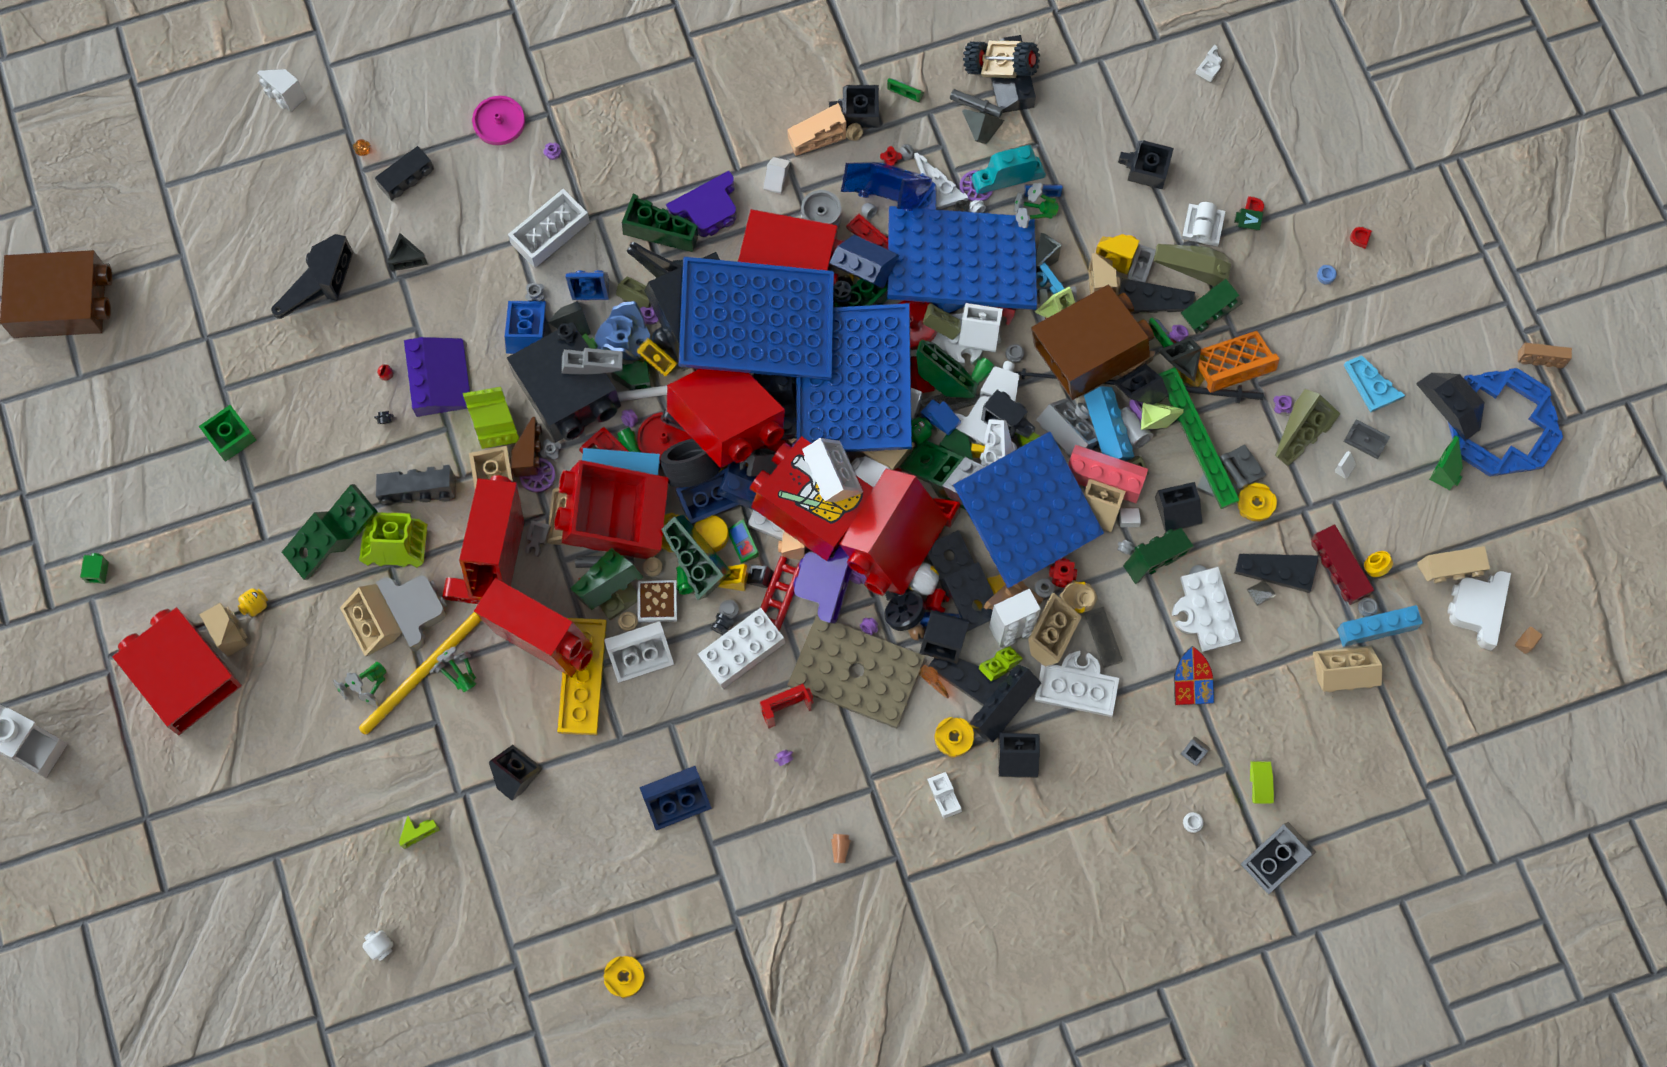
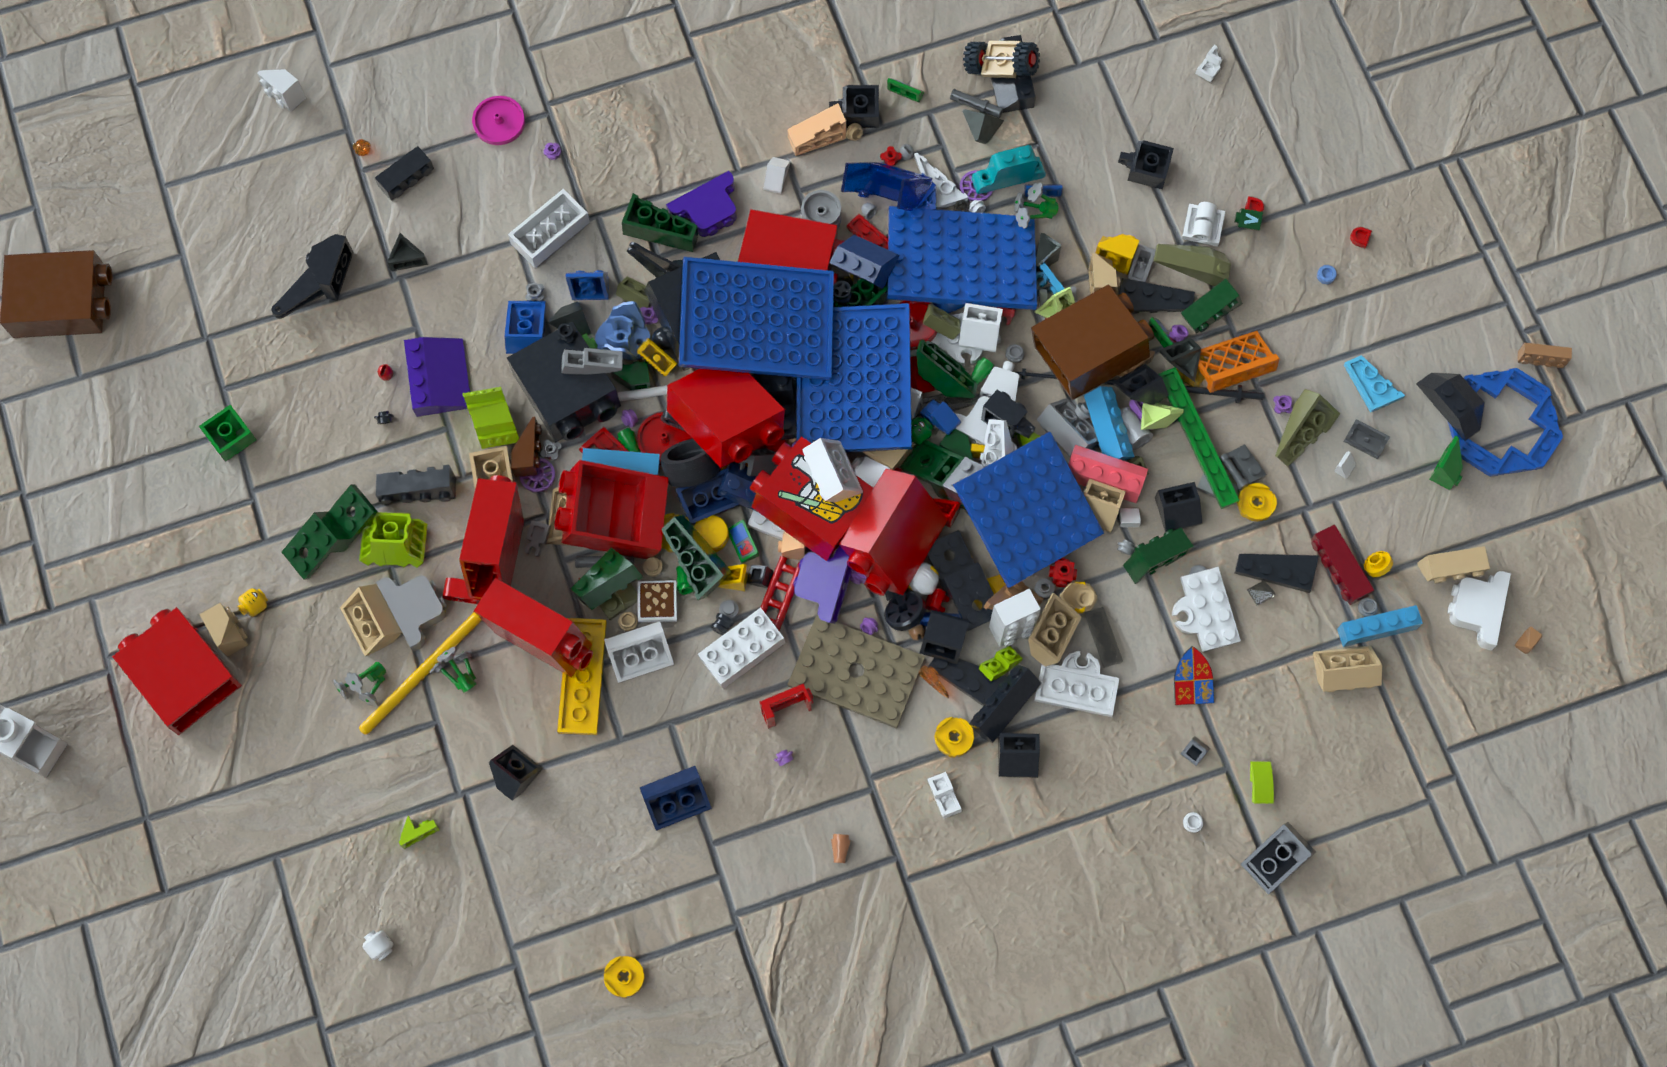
(94, 568): green brick -> none

